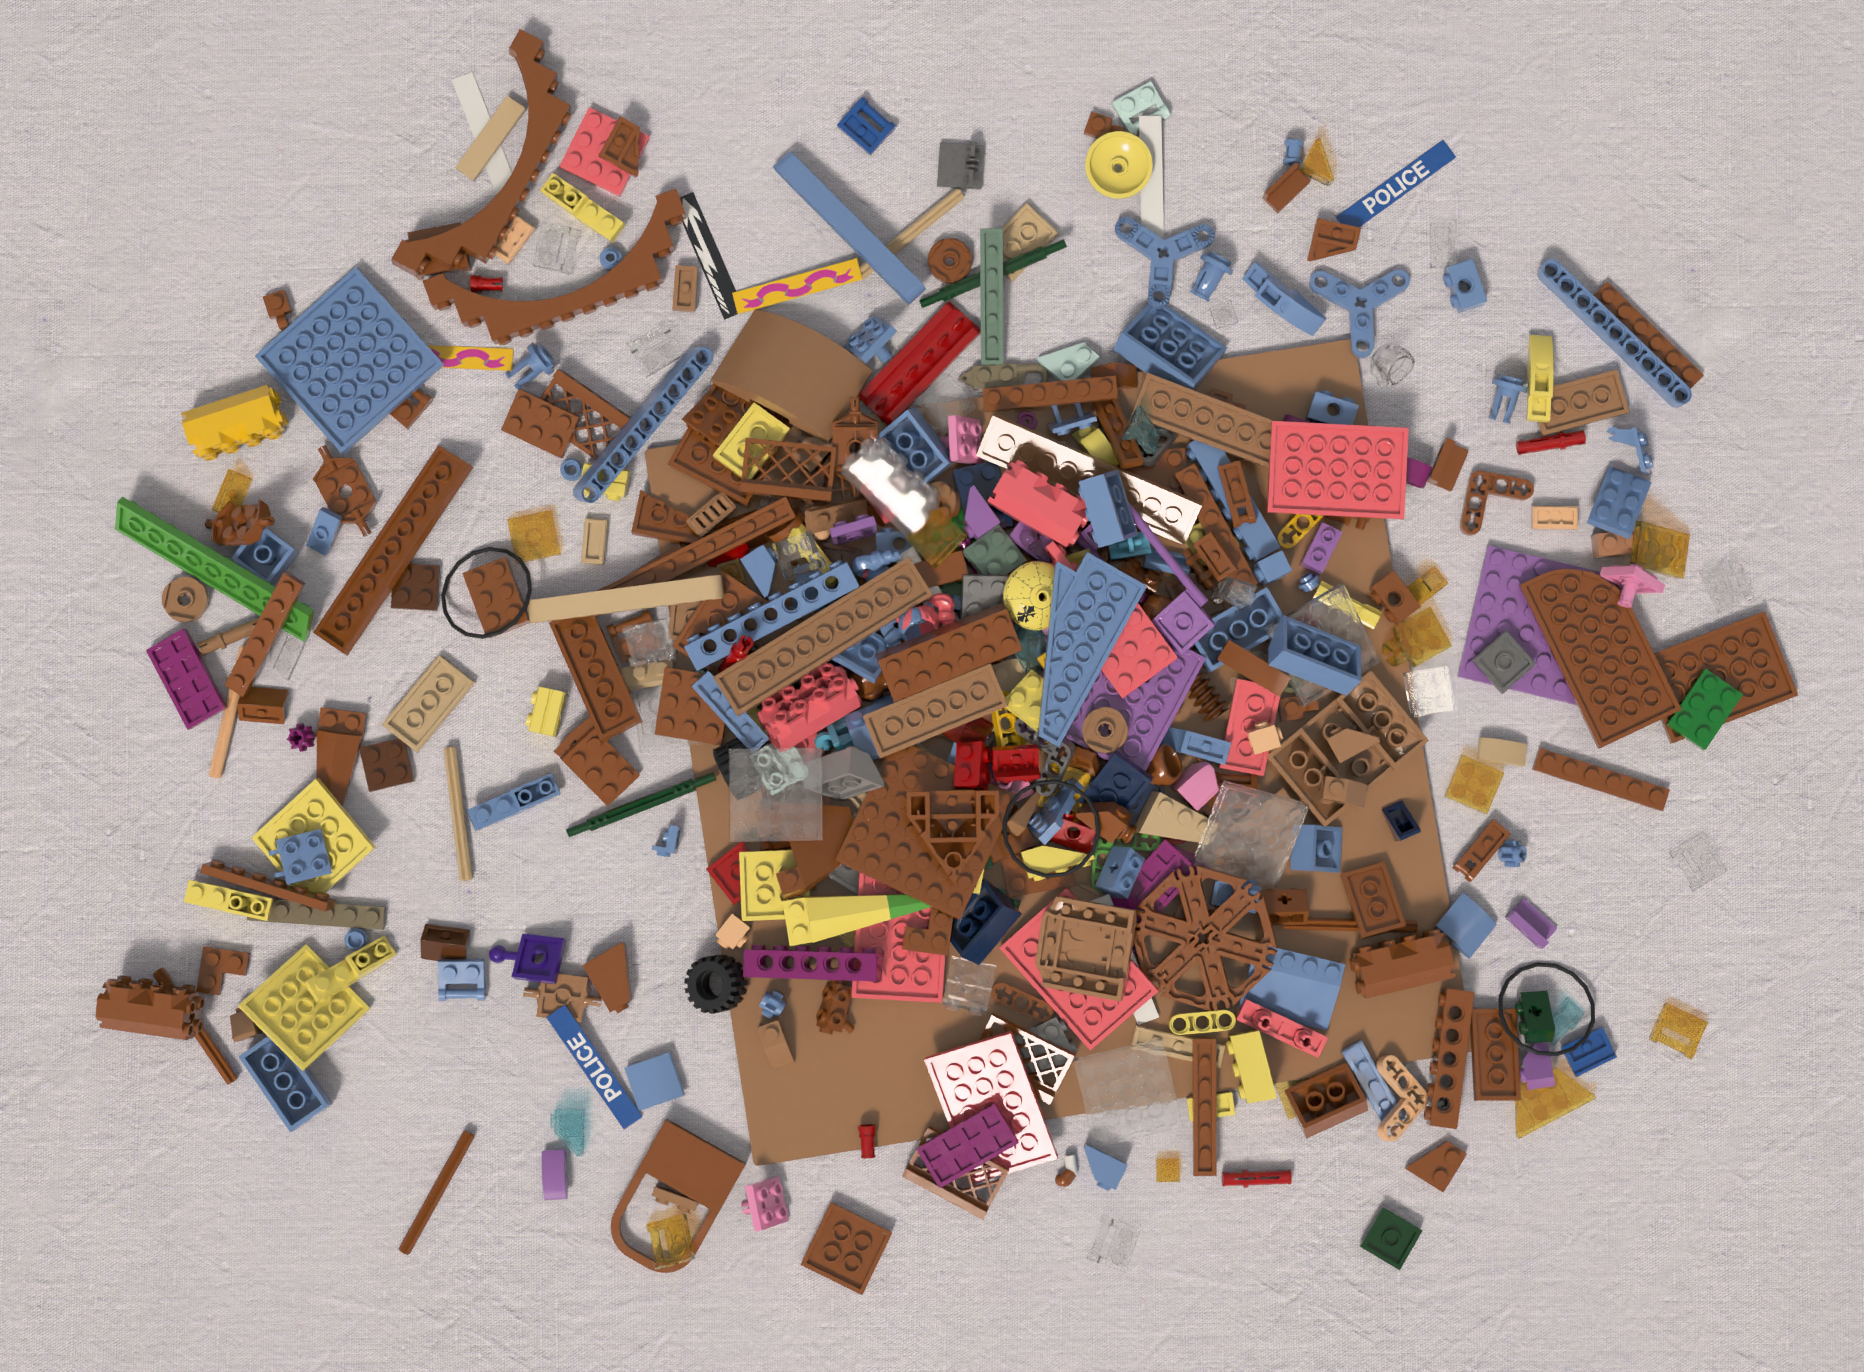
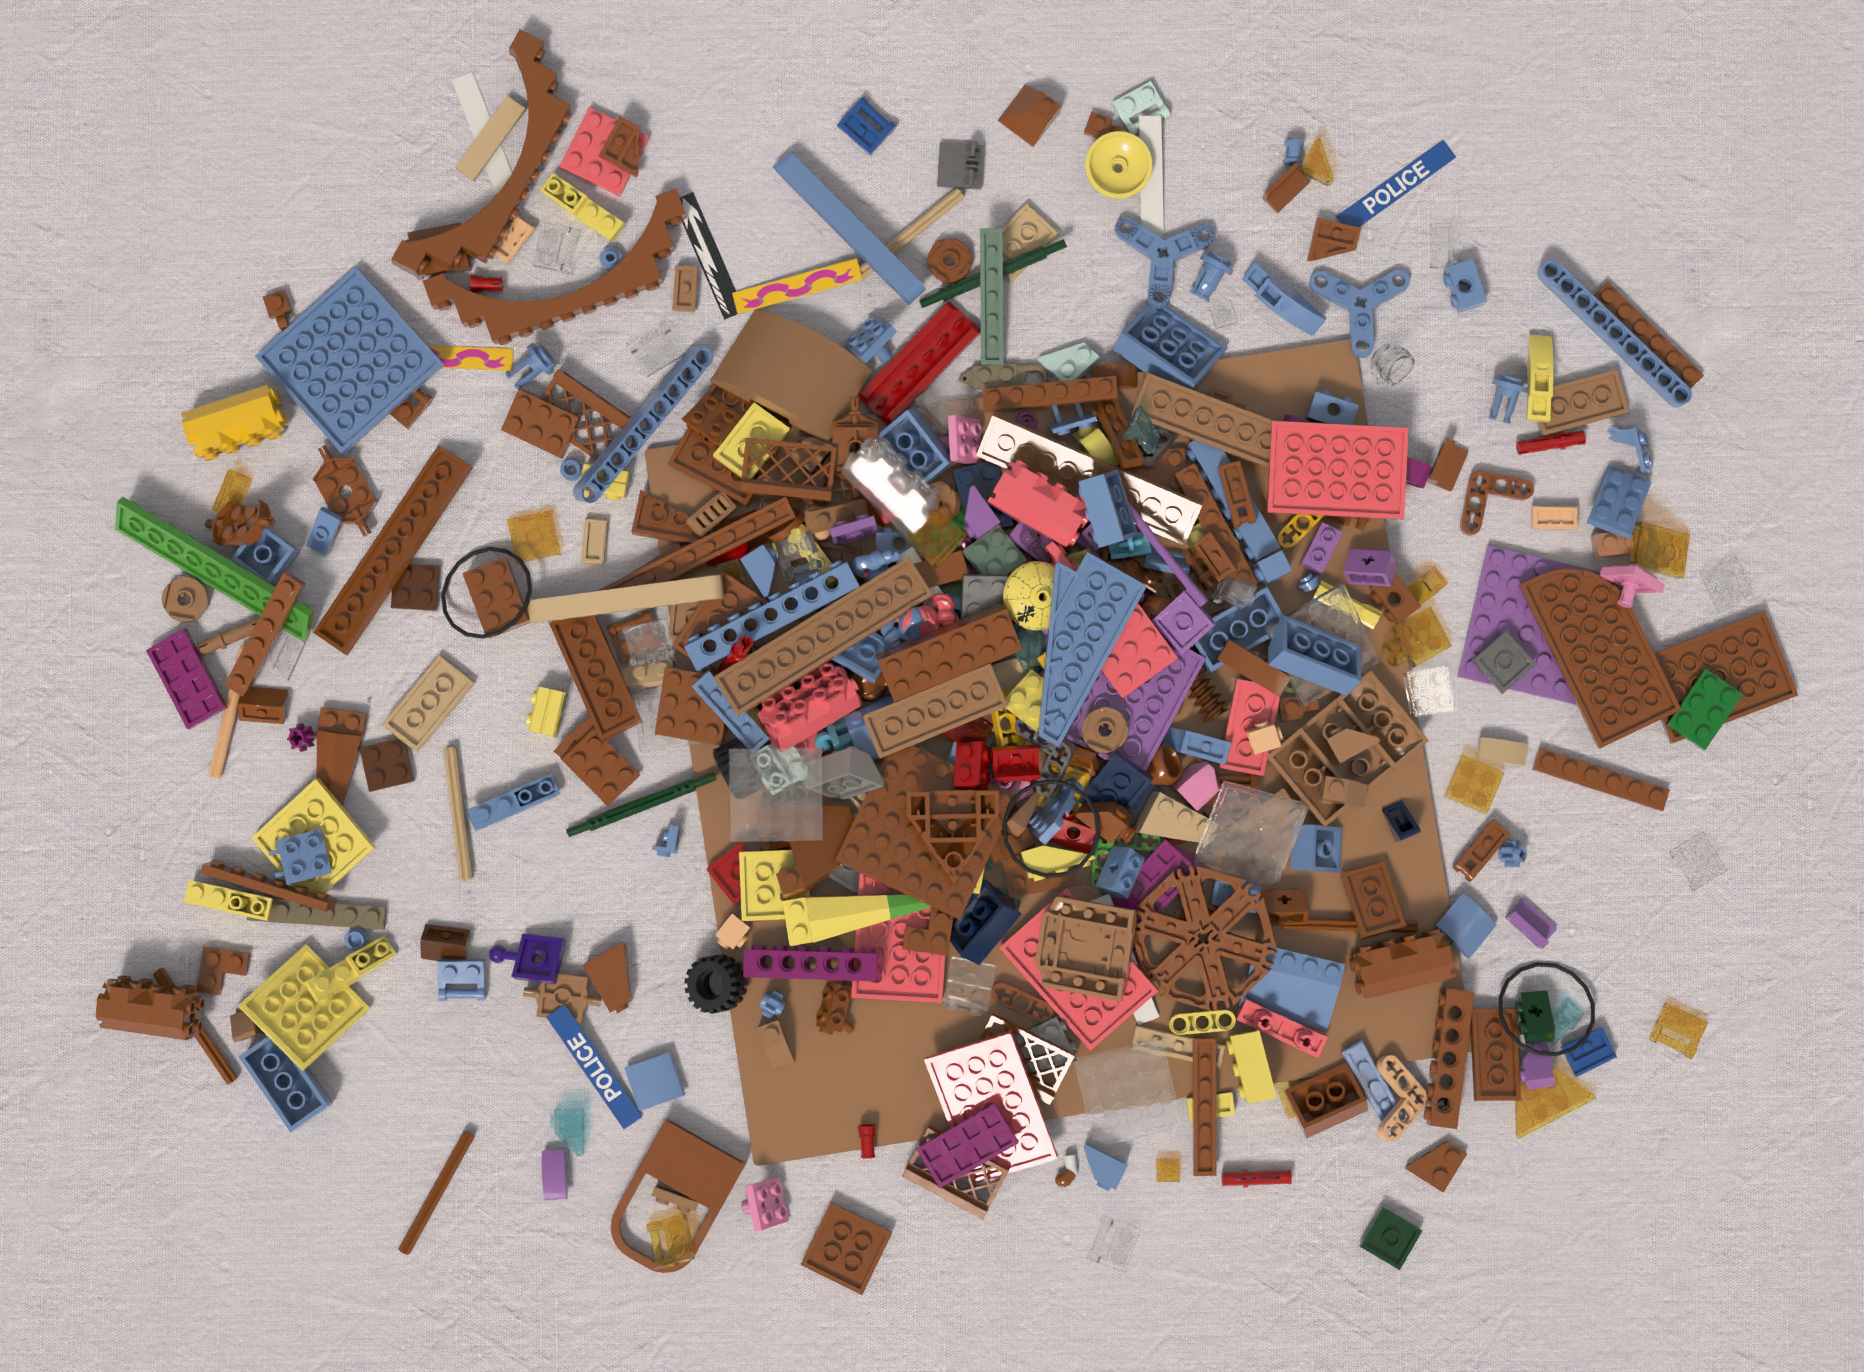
(1030, 114): none -> dark orange slope
(1370, 567): none -> medium lavender brick

